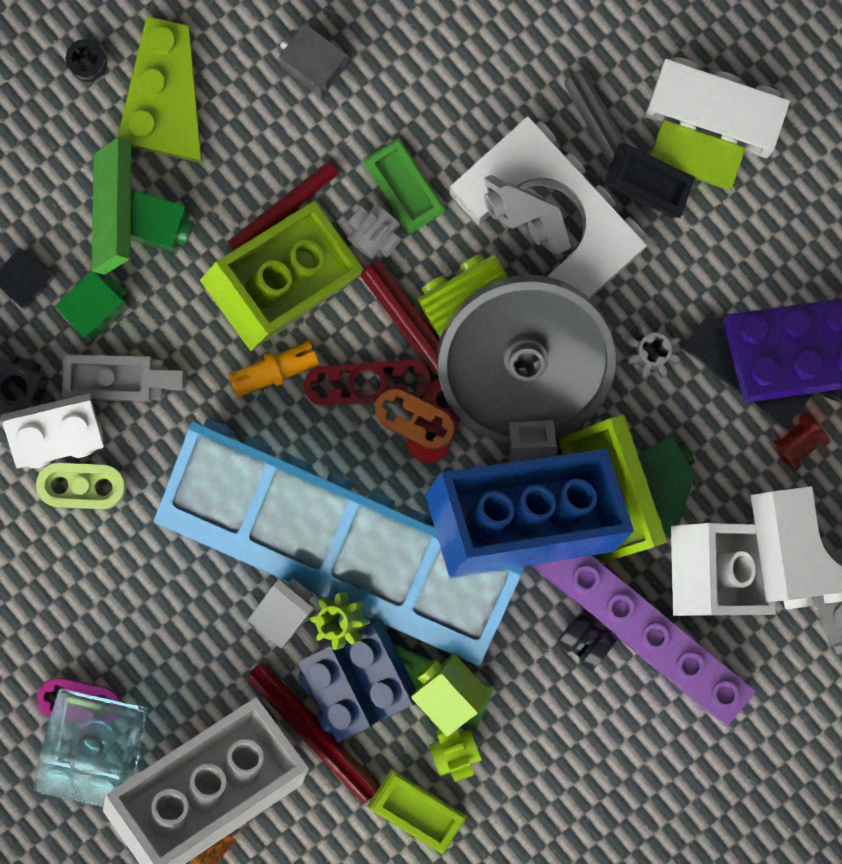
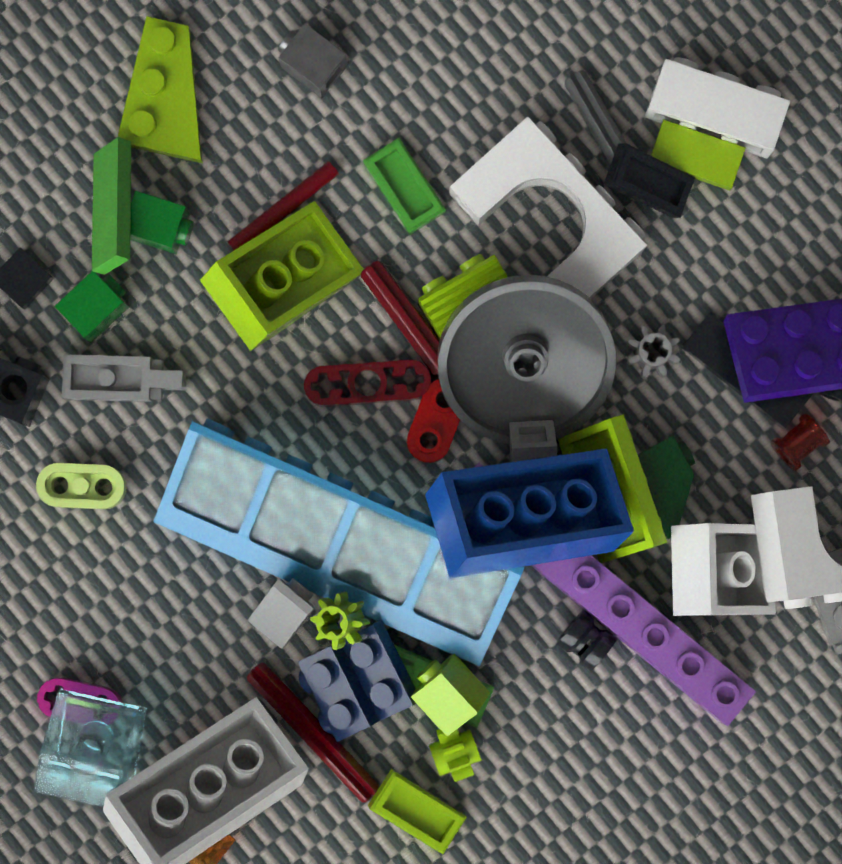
(53, 431): white bracket -> none
(75, 50): black bush -> none
(273, 369): light orange pin -> none
(373, 231): light grey gear -> none
(419, 409): dark orange beam -> none
(518, 206): light grey slope -> none

